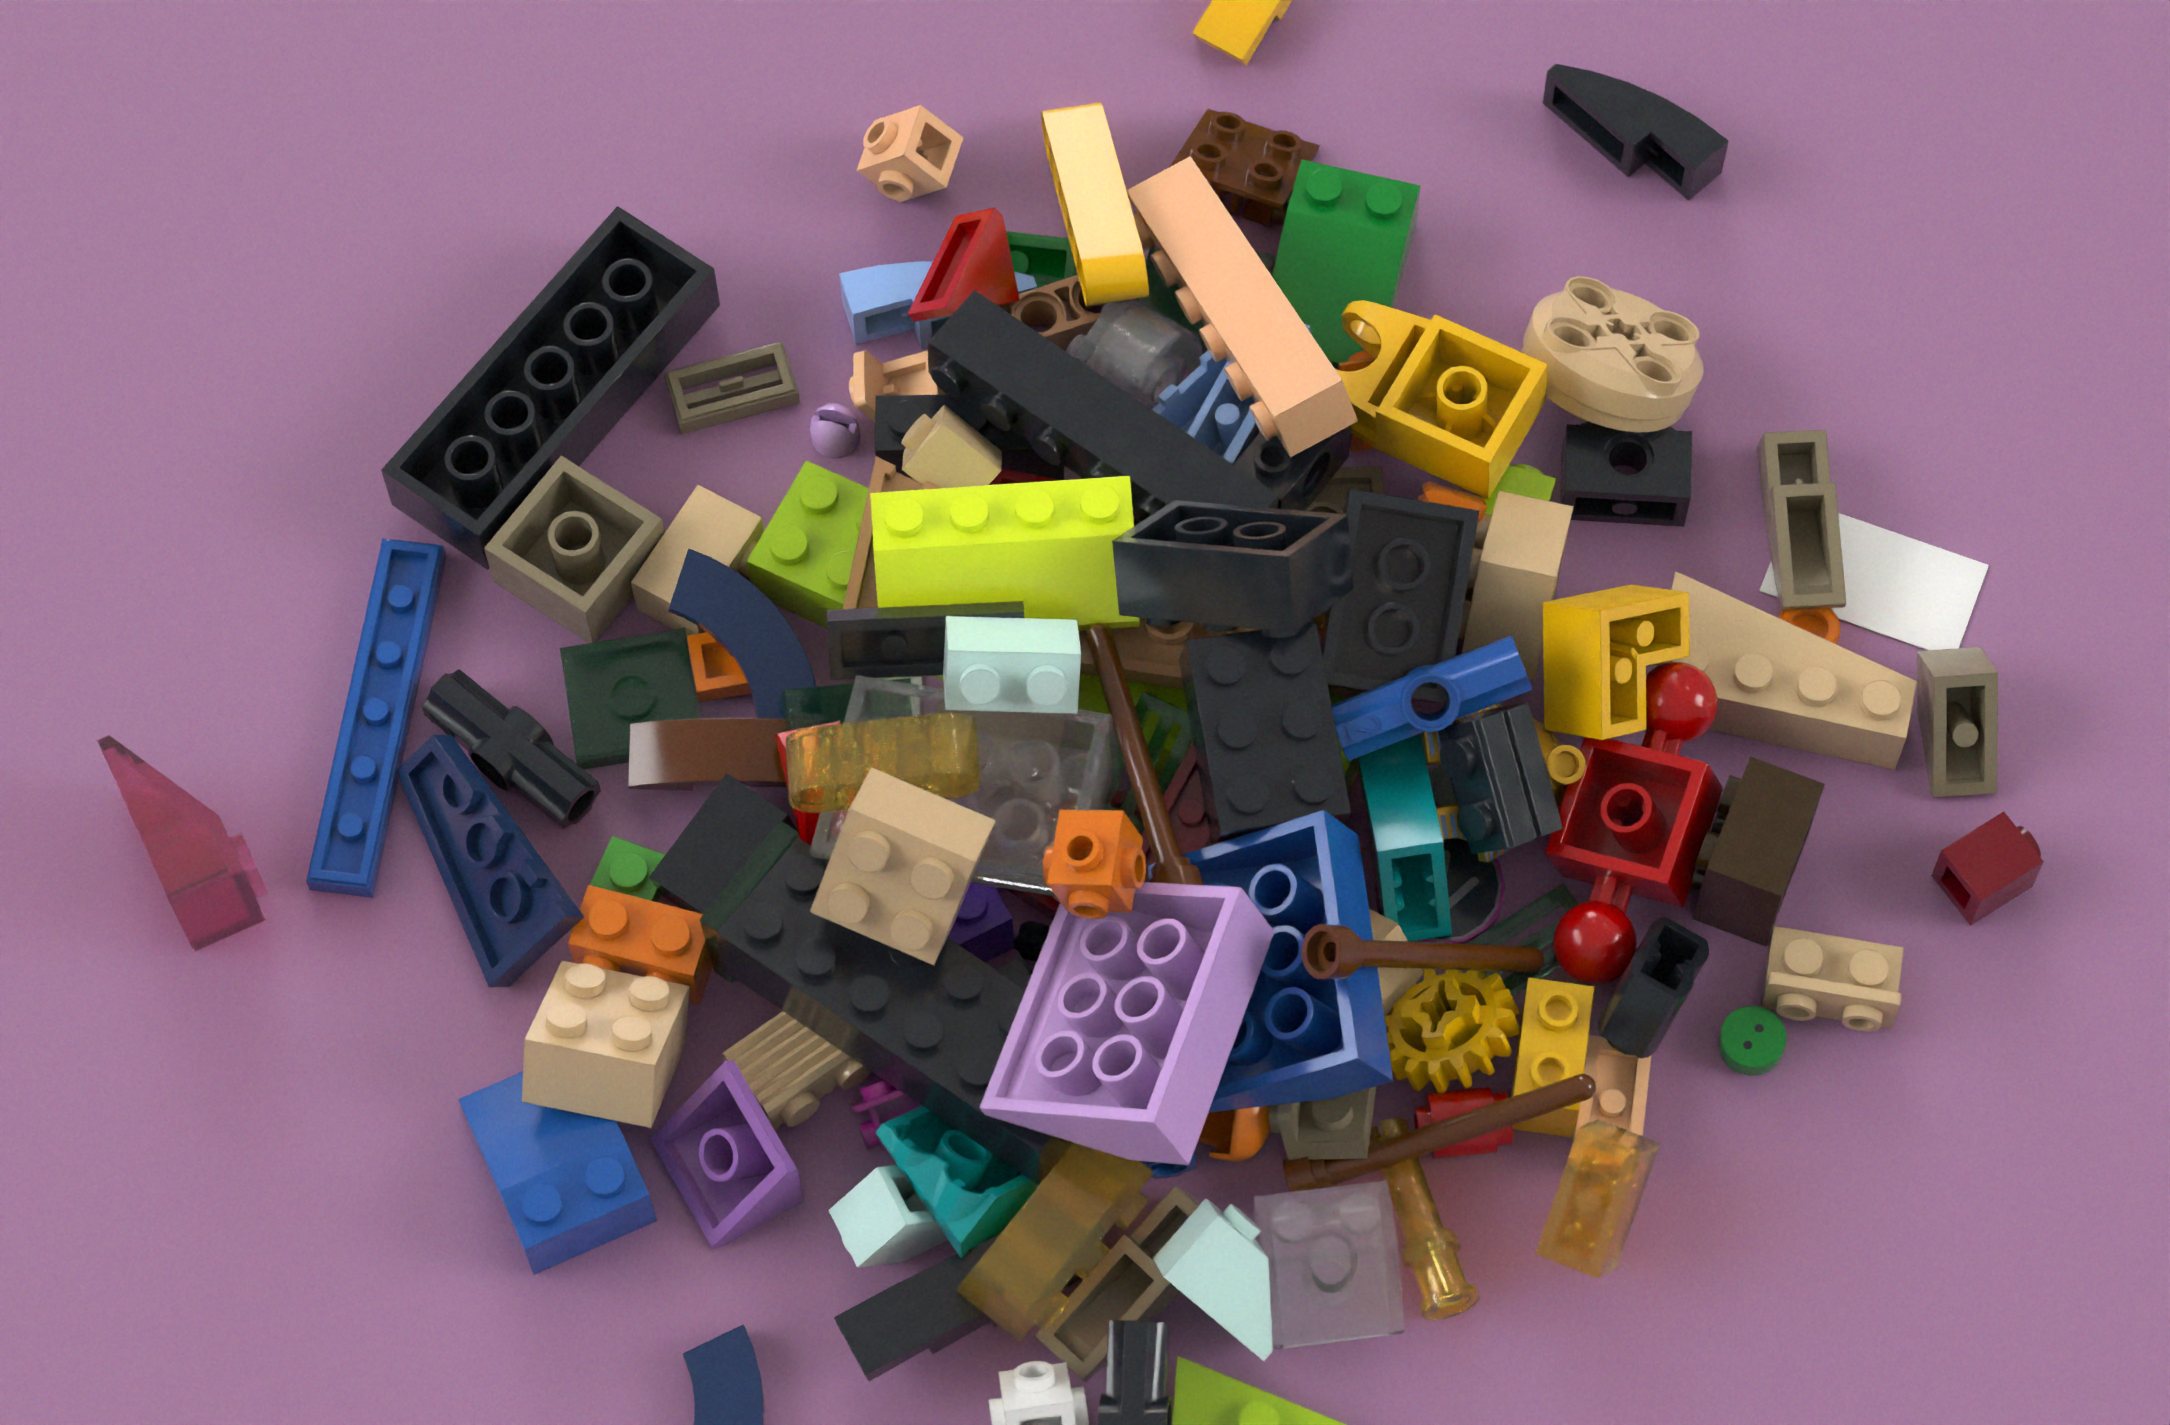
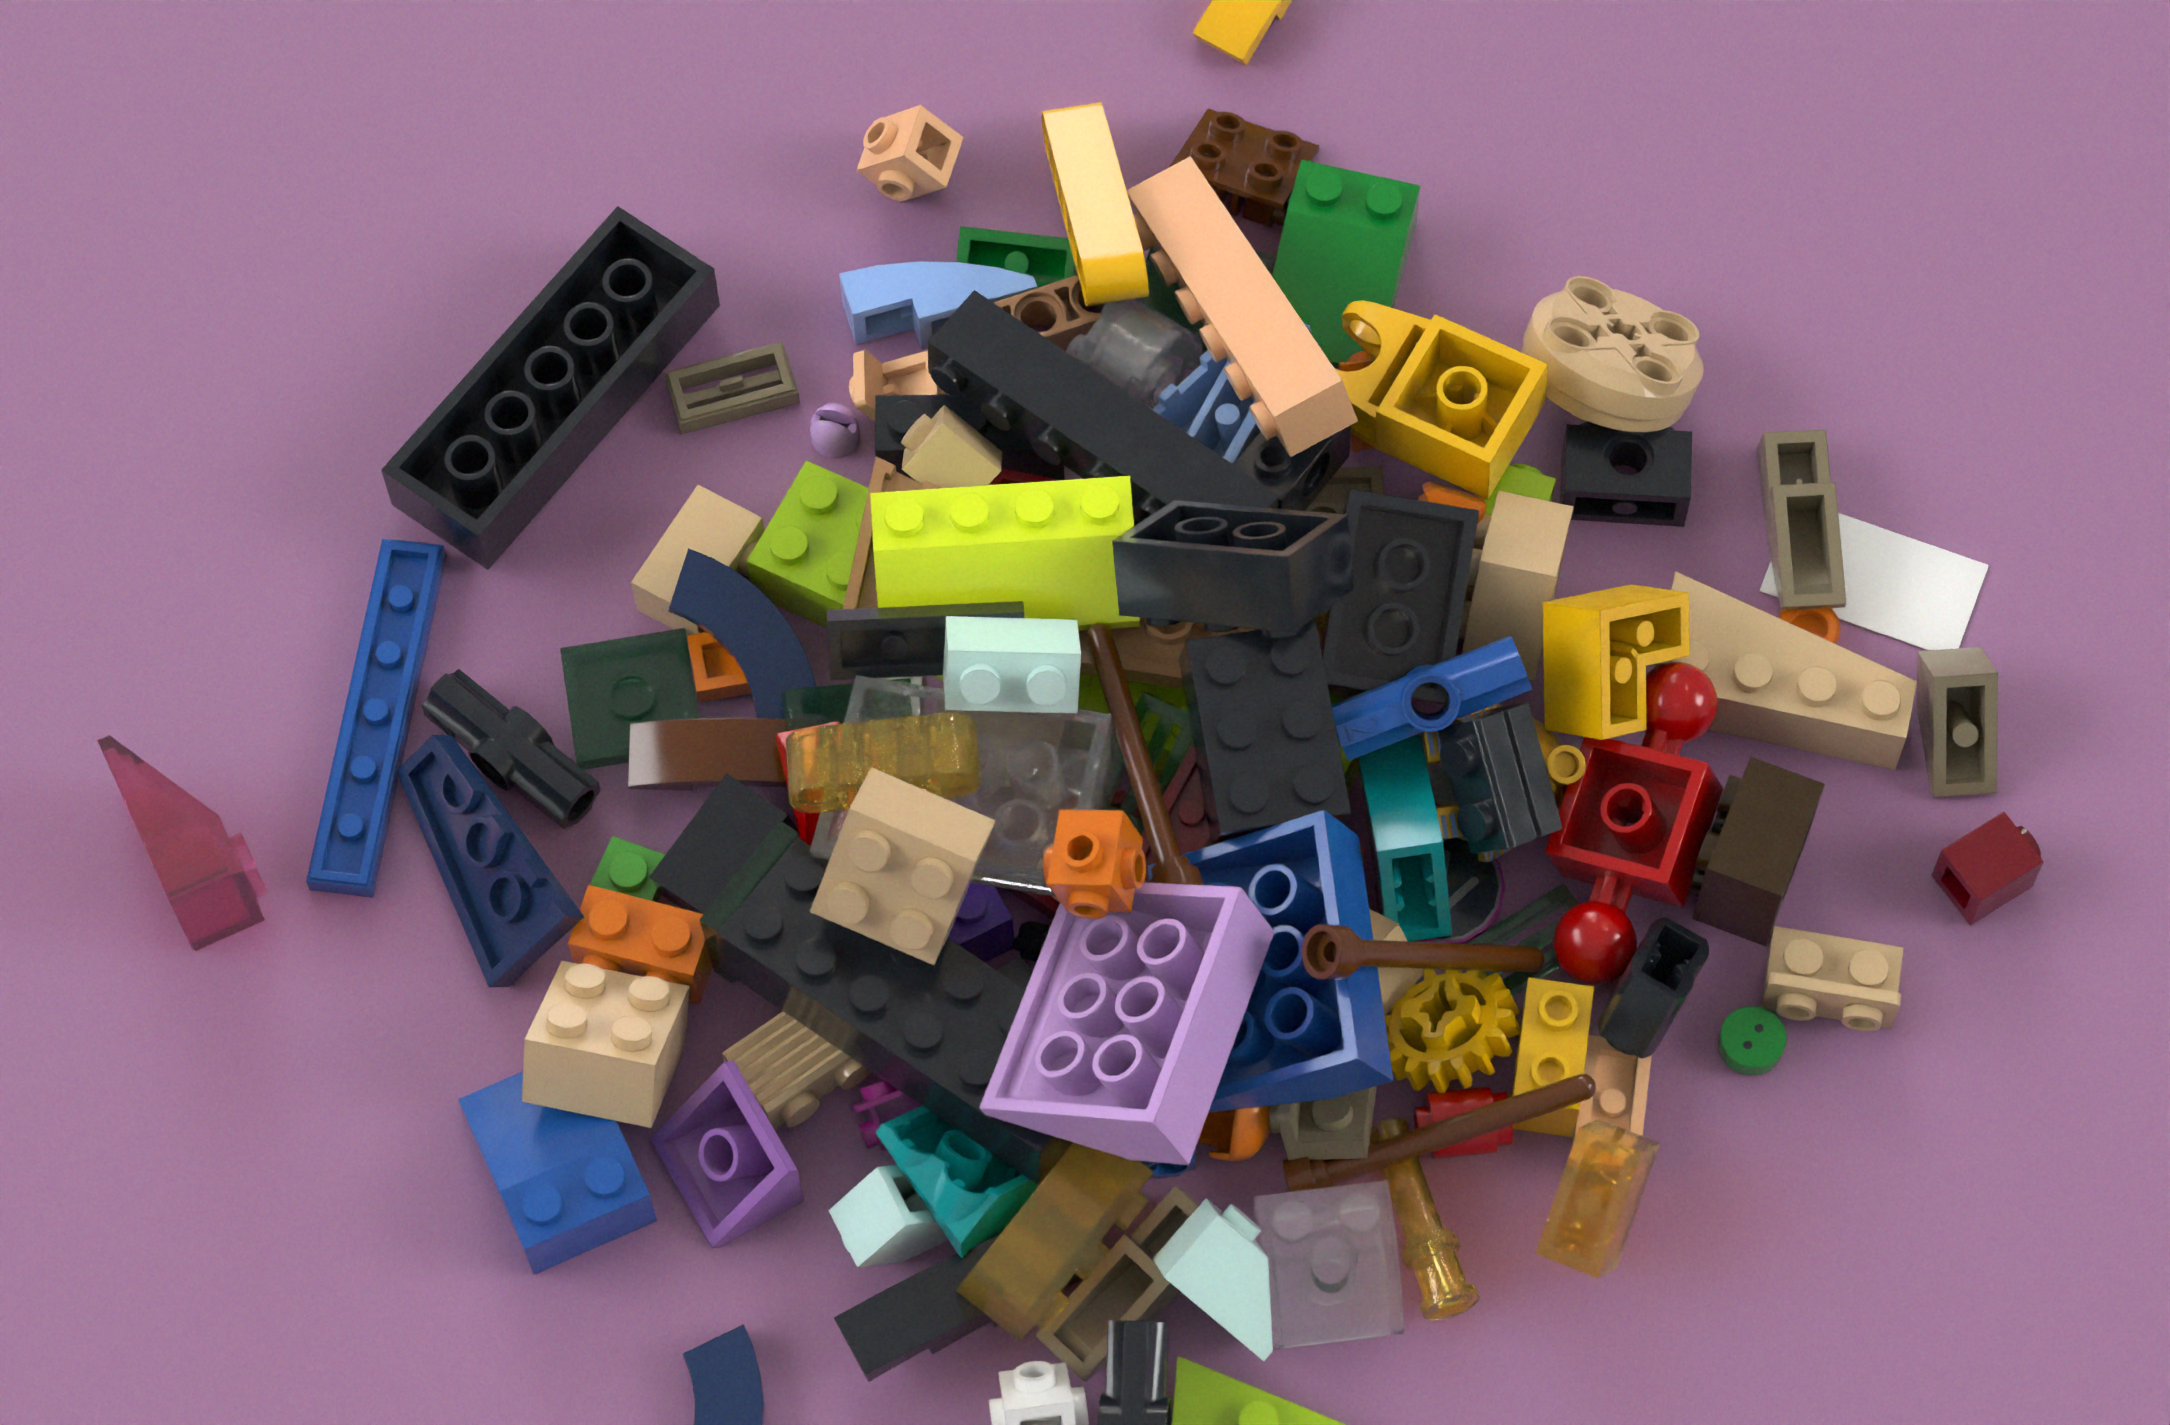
(574, 549): dark tan brick -> none
(969, 259): red slope -> none
(1636, 128): black slope -> none

